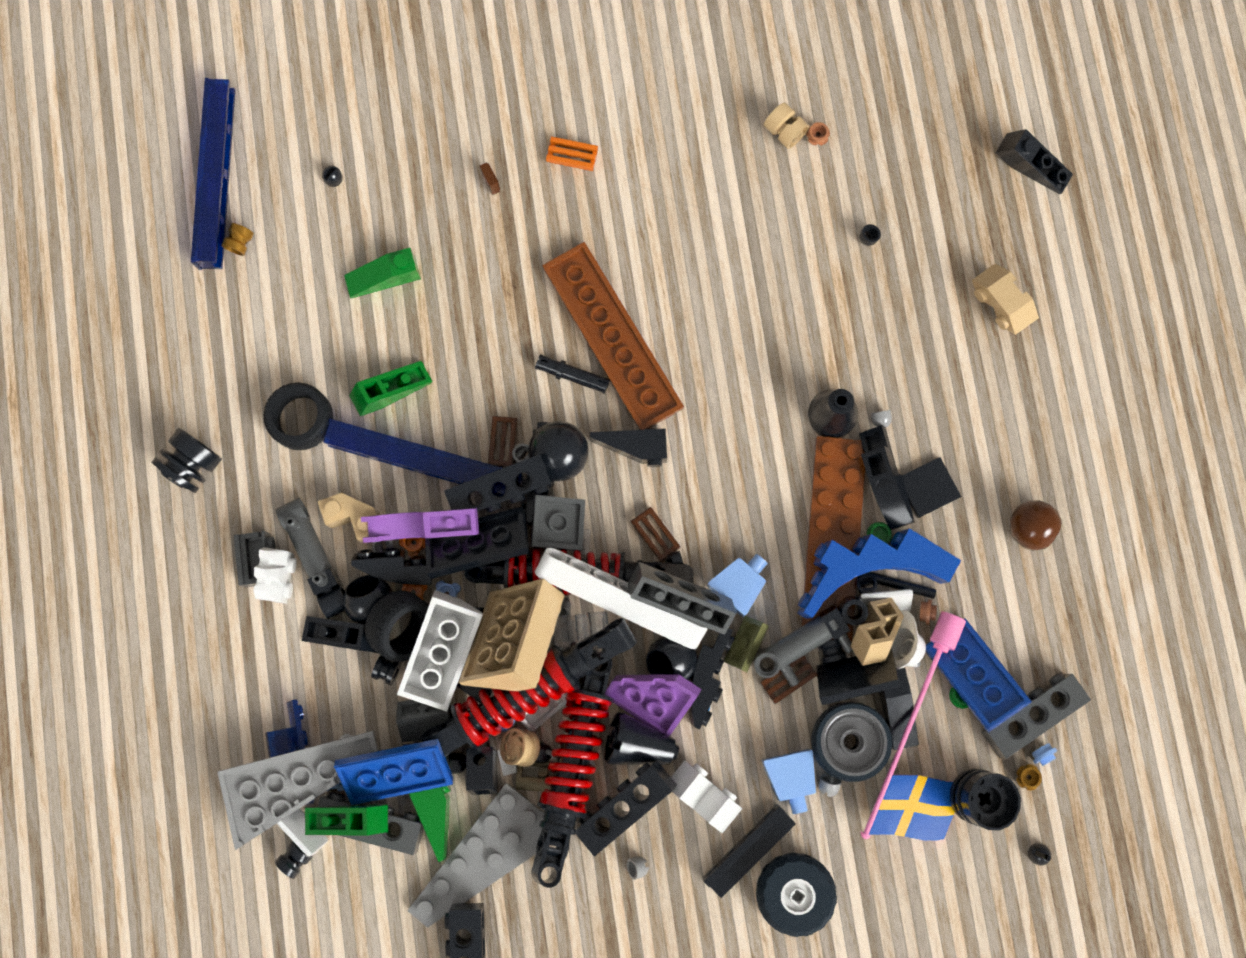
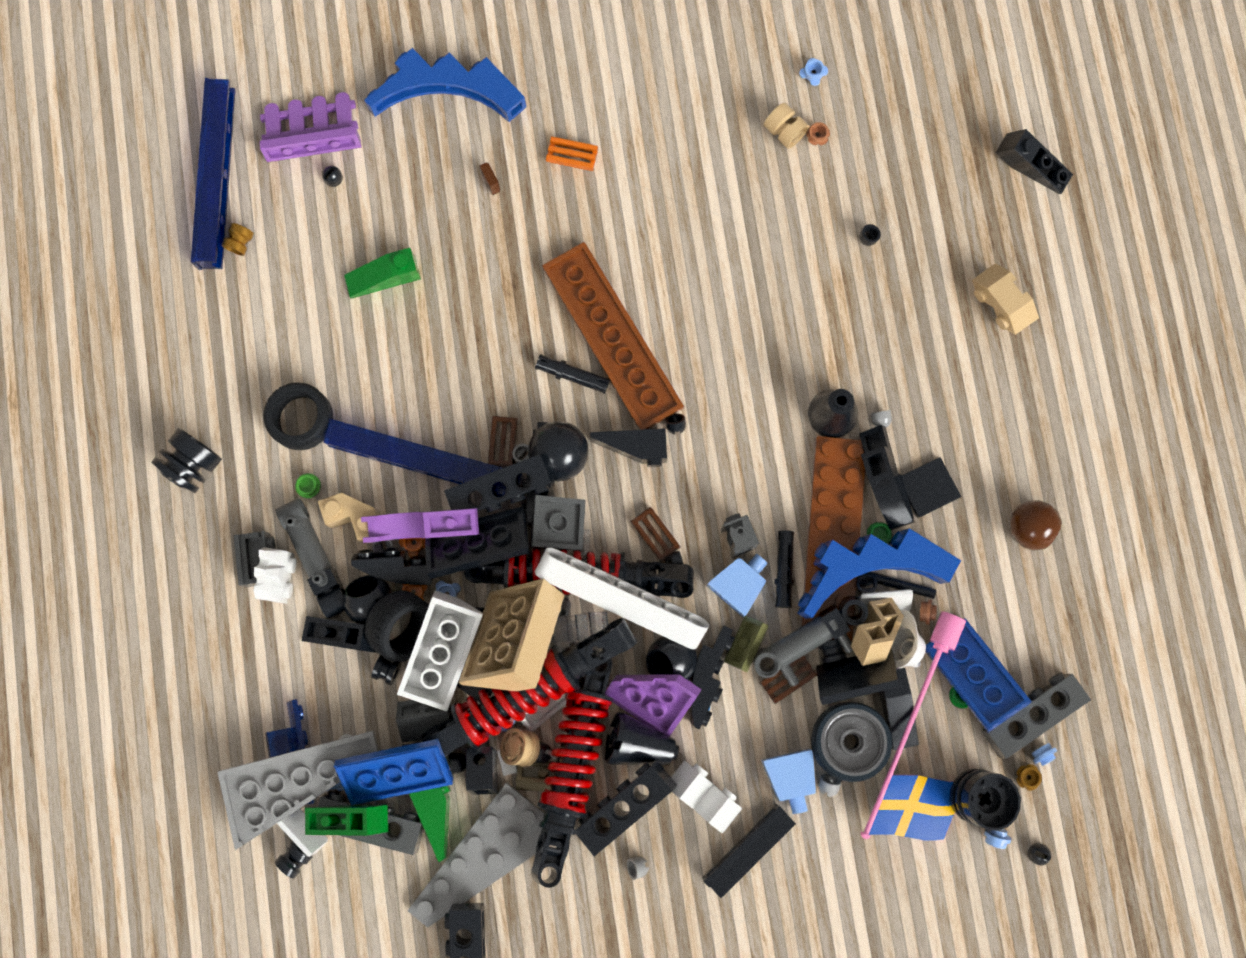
(308, 485): none -> bright green plate
(309, 141): none -> medium lavender fence
(389, 387): green slope -> none
(447, 76): none -> blue arch
(676, 423): none -> black hinge
(681, 598): dark grey brick -> none
(740, 534): none -> dark grey hinge
(784, 569): none -> black pin
(796, 894): black wheel -> none
(816, 65): none -> light blue plate
(997, 838): none -> light blue plate

